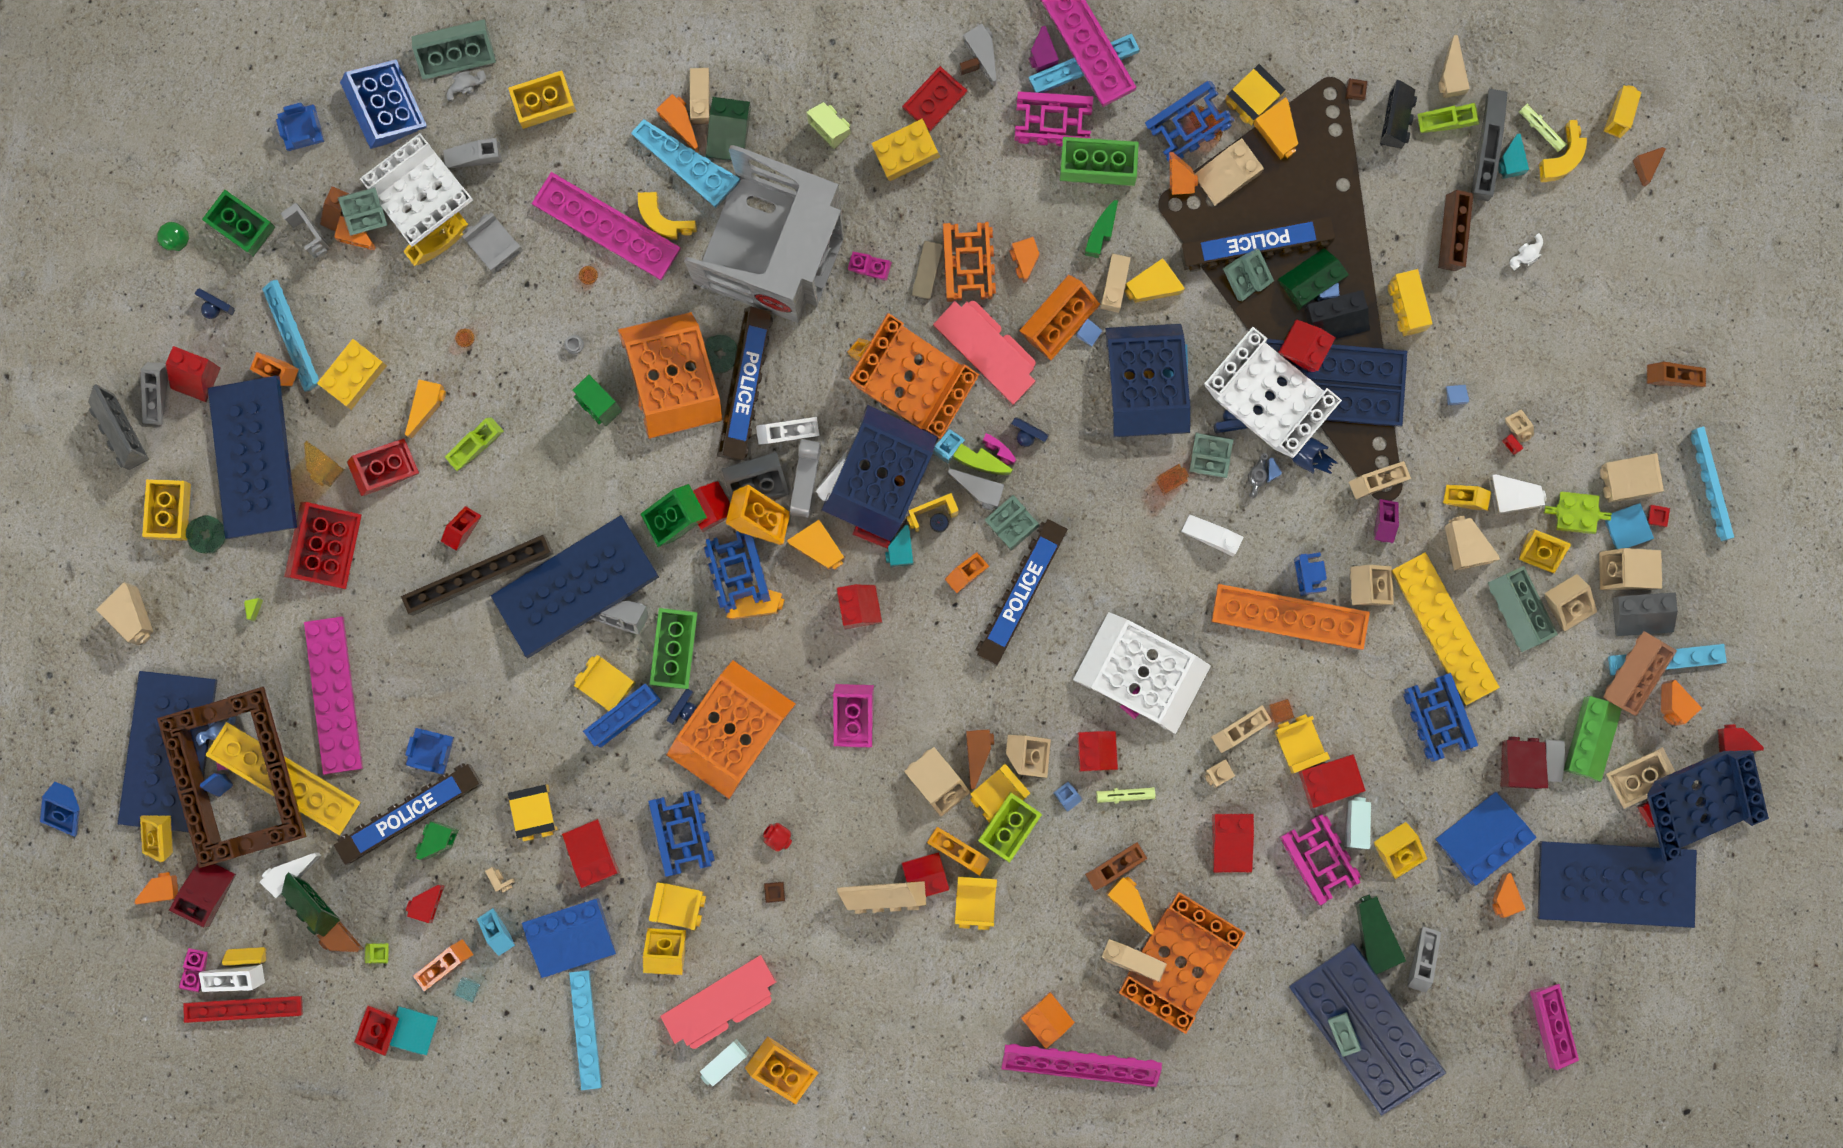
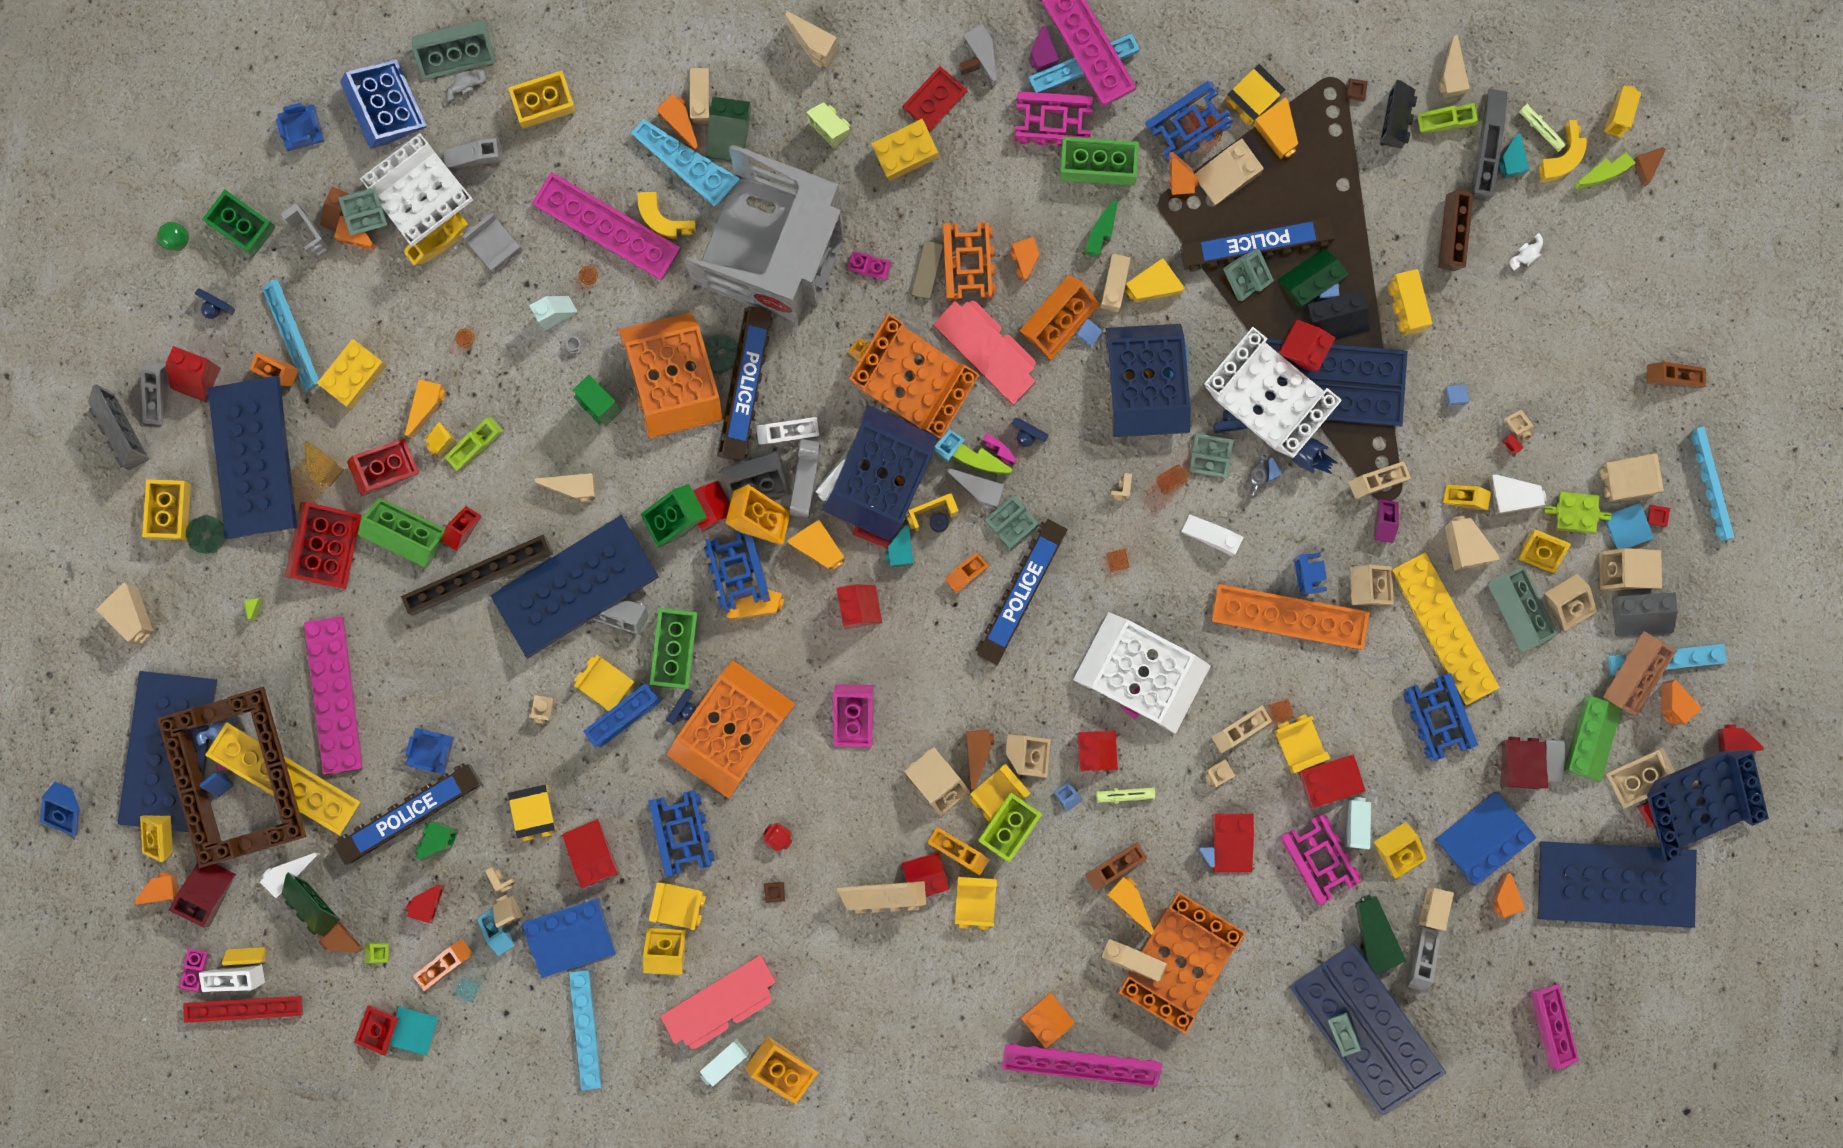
(401, 532): none -> bright green slope
(440, 440): none -> yellow slope
(506, 911): none -> tan slope
(542, 709): none -> tan bracket
(553, 310): none -> light aqua slope
(578, 487): none -> tan slope
(816, 42): none -> tan slope
(1117, 560): none -> clear orange plate
(1125, 485): none -> tan bracket
(1208, 855): none -> medium blue slope
(1436, 908): none -> tan hinge
(1606, 171): none -> lime slope

